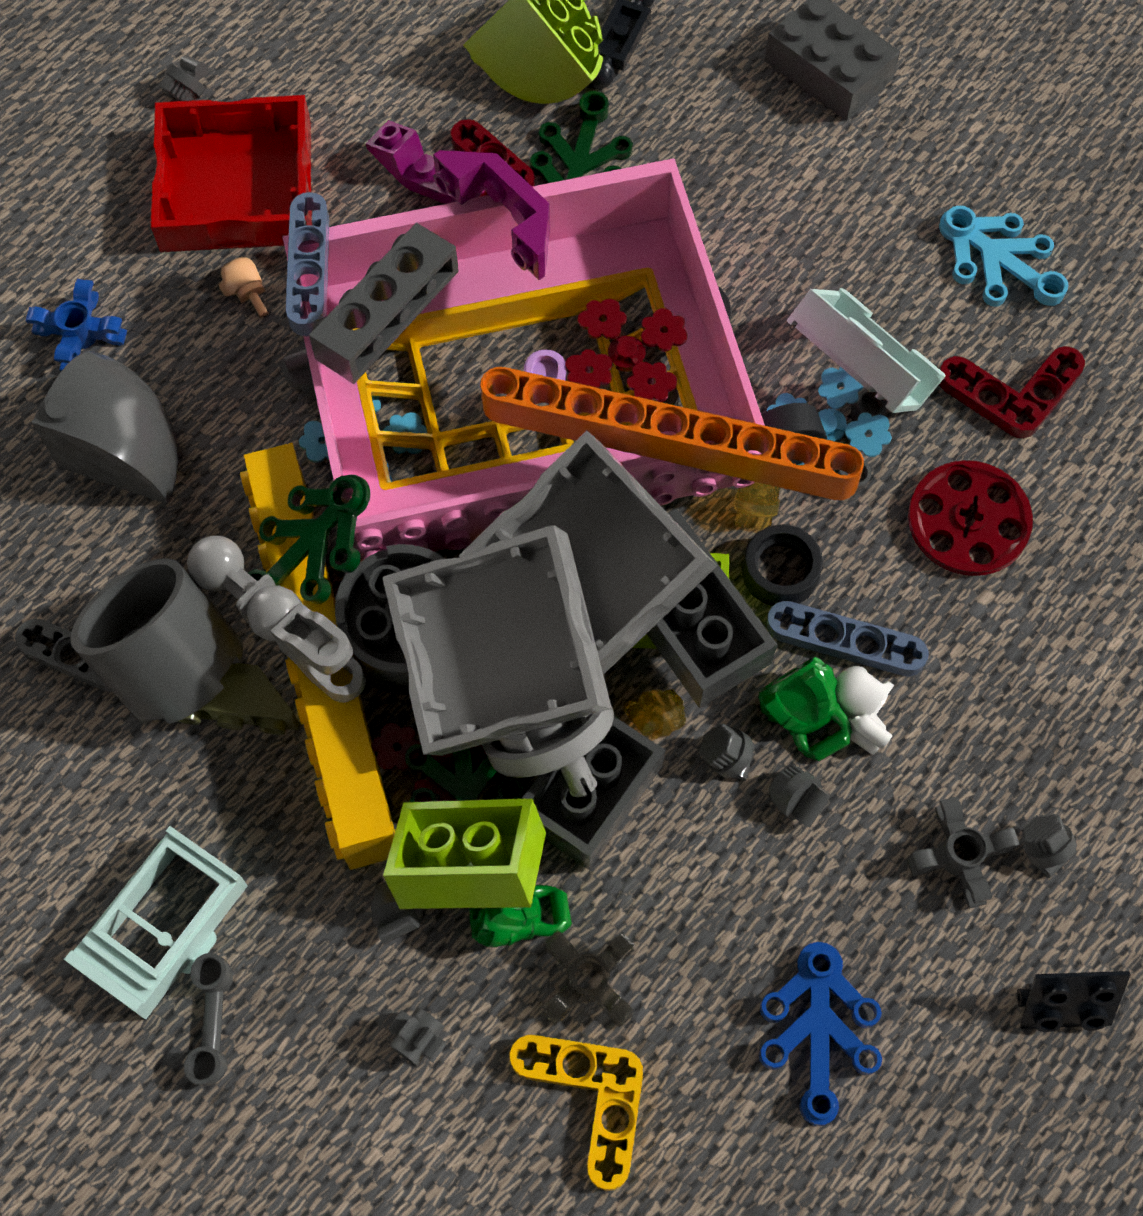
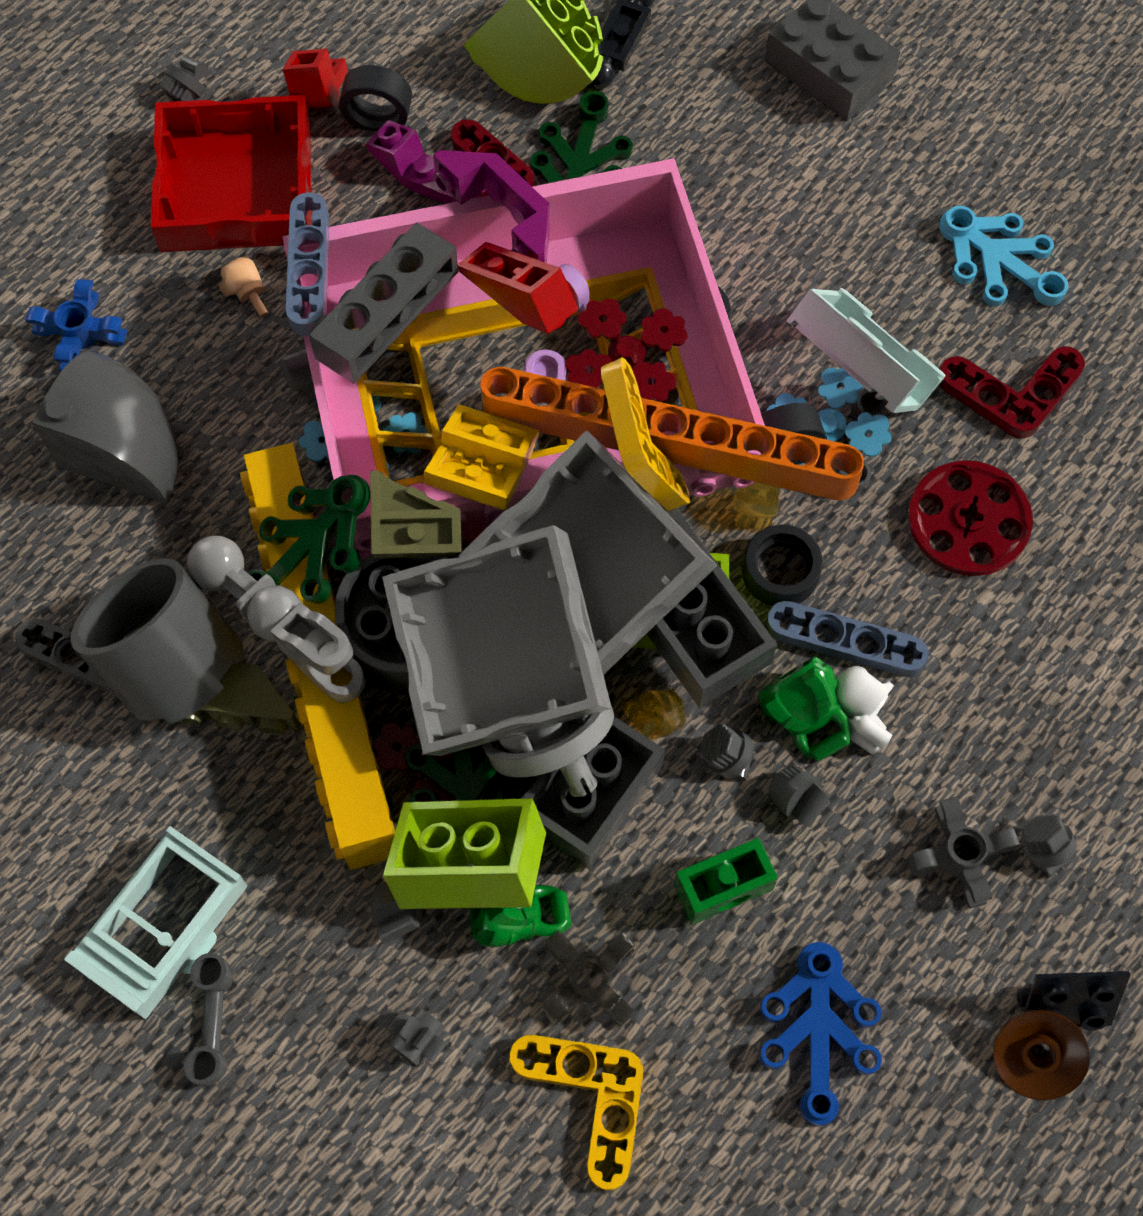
(316, 77): none -> red brick
(378, 82): none -> black tyre
(410, 522): none -> olive wing
(481, 457): none -> yellow slope
(522, 285): none -> red slope
(577, 285): none -> lavender tile
(639, 455): none -> yellow beam
(725, 881): none -> green brick
(1044, 1074): none -> reddish brown dish

